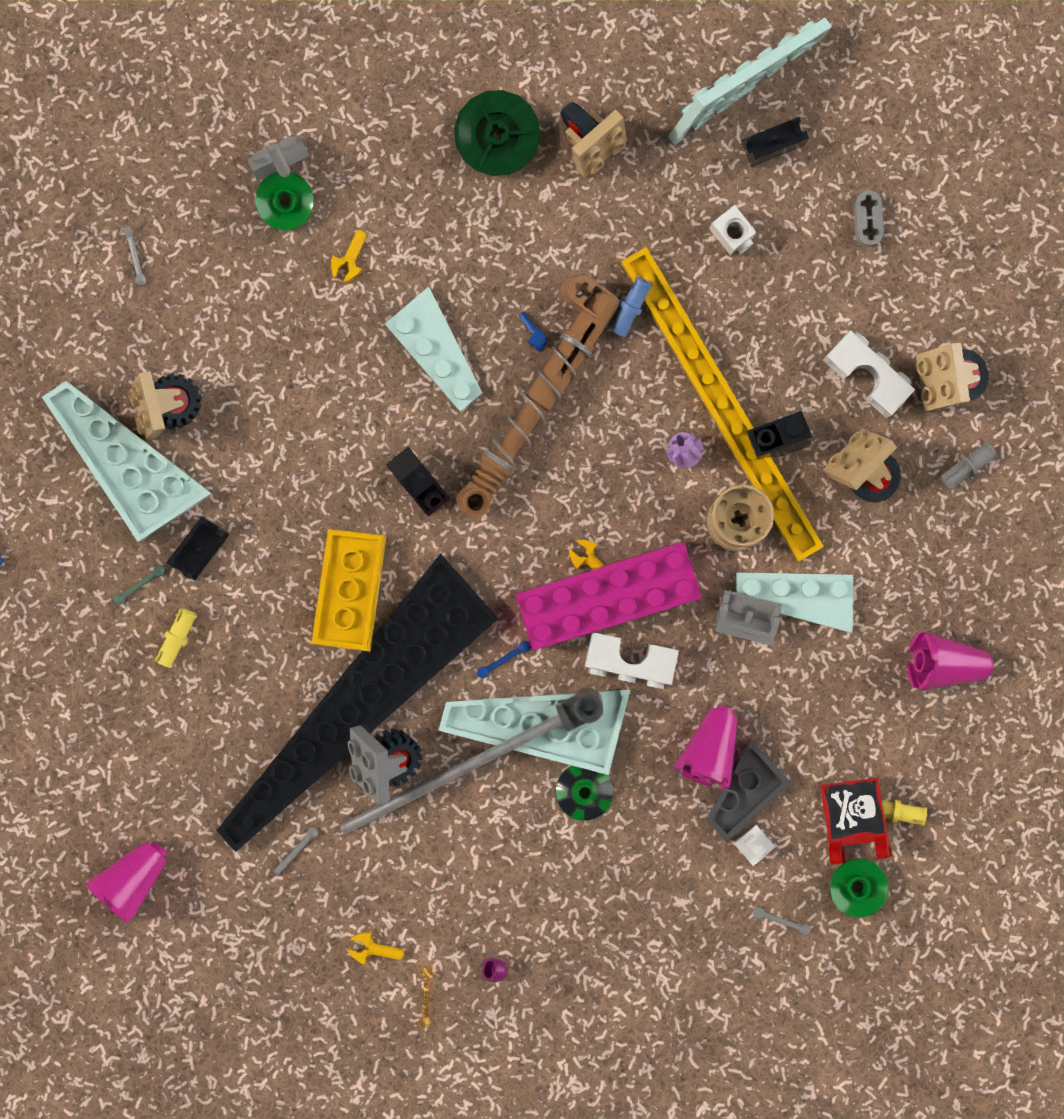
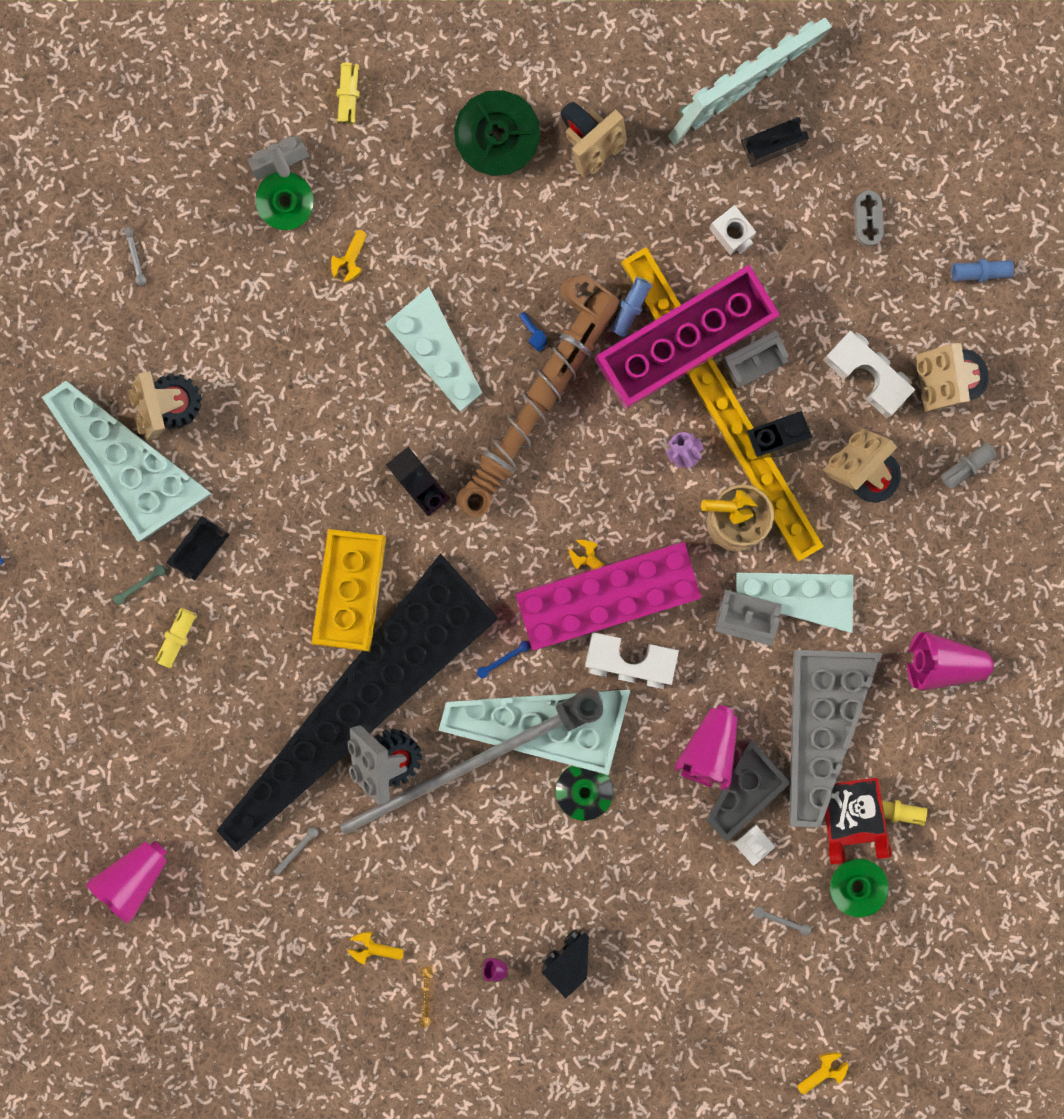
(348, 93): none -> light yellow pin
(569, 965): none -> black slope
(687, 337): none -> dark pink brick
(737, 515): none -> yellow bar
(755, 359): none -> light grey hinge
(824, 1072): none -> yellow bar
(825, 713): none -> light grey wing
(982, 270): none -> medium blue pin

